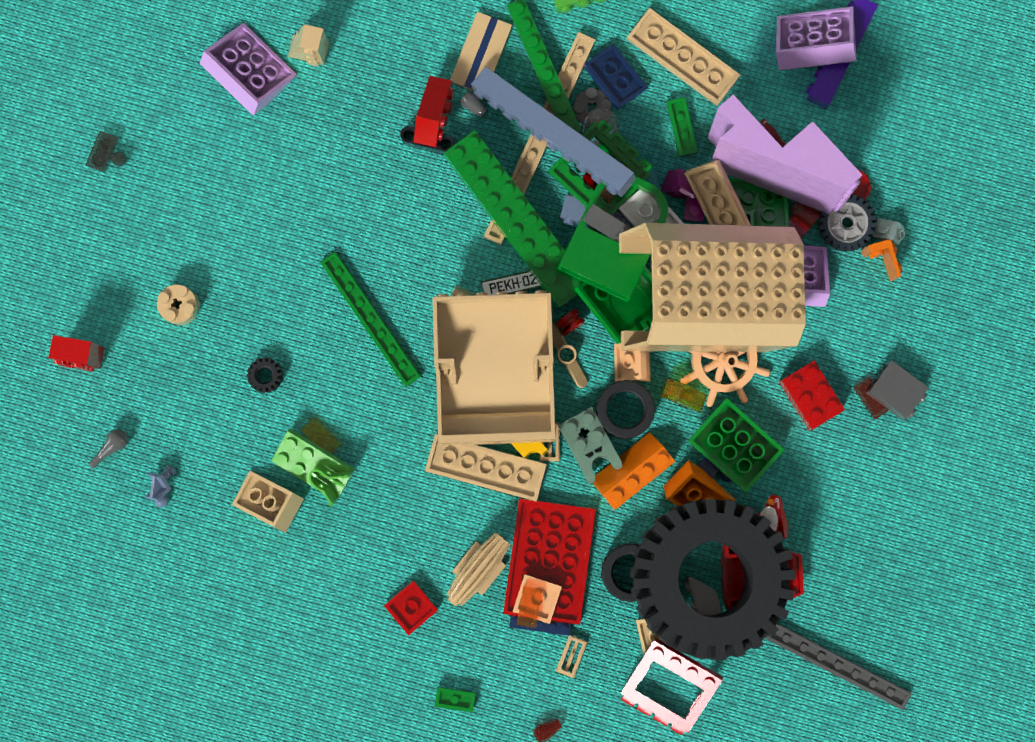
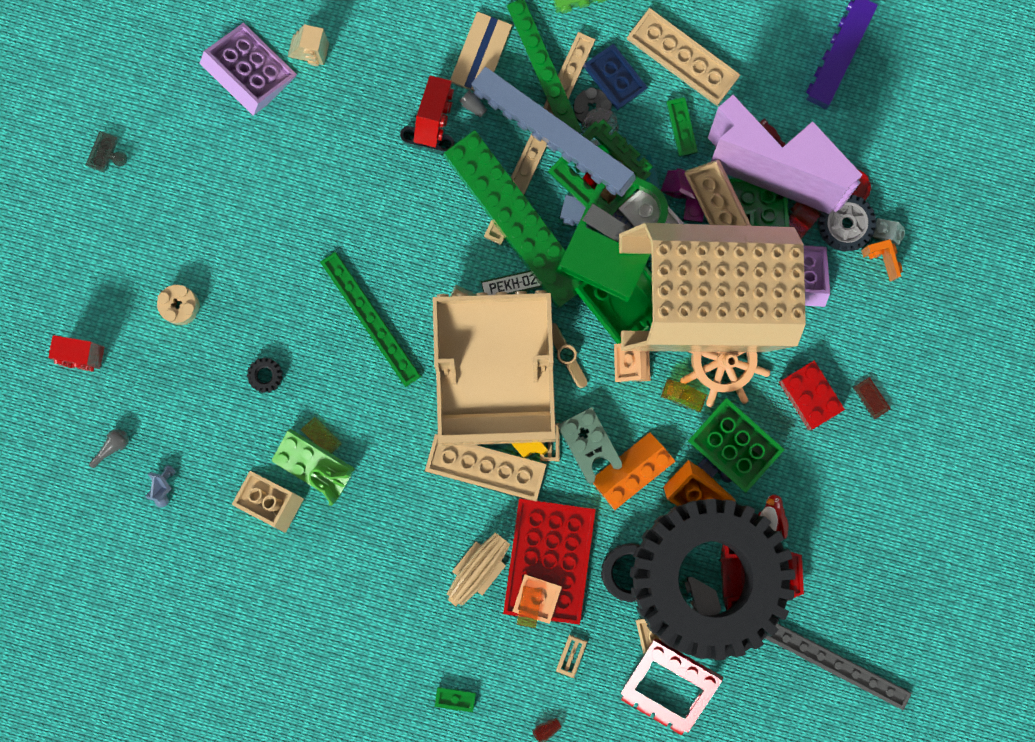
(411, 608): red plate -> none
(554, 627): dark blue piece -> none
(570, 322): red wheel -> none
(648, 409): black tyre -> none
(816, 38): lavender slope -> none
(897, 390): dark grey brick -> none

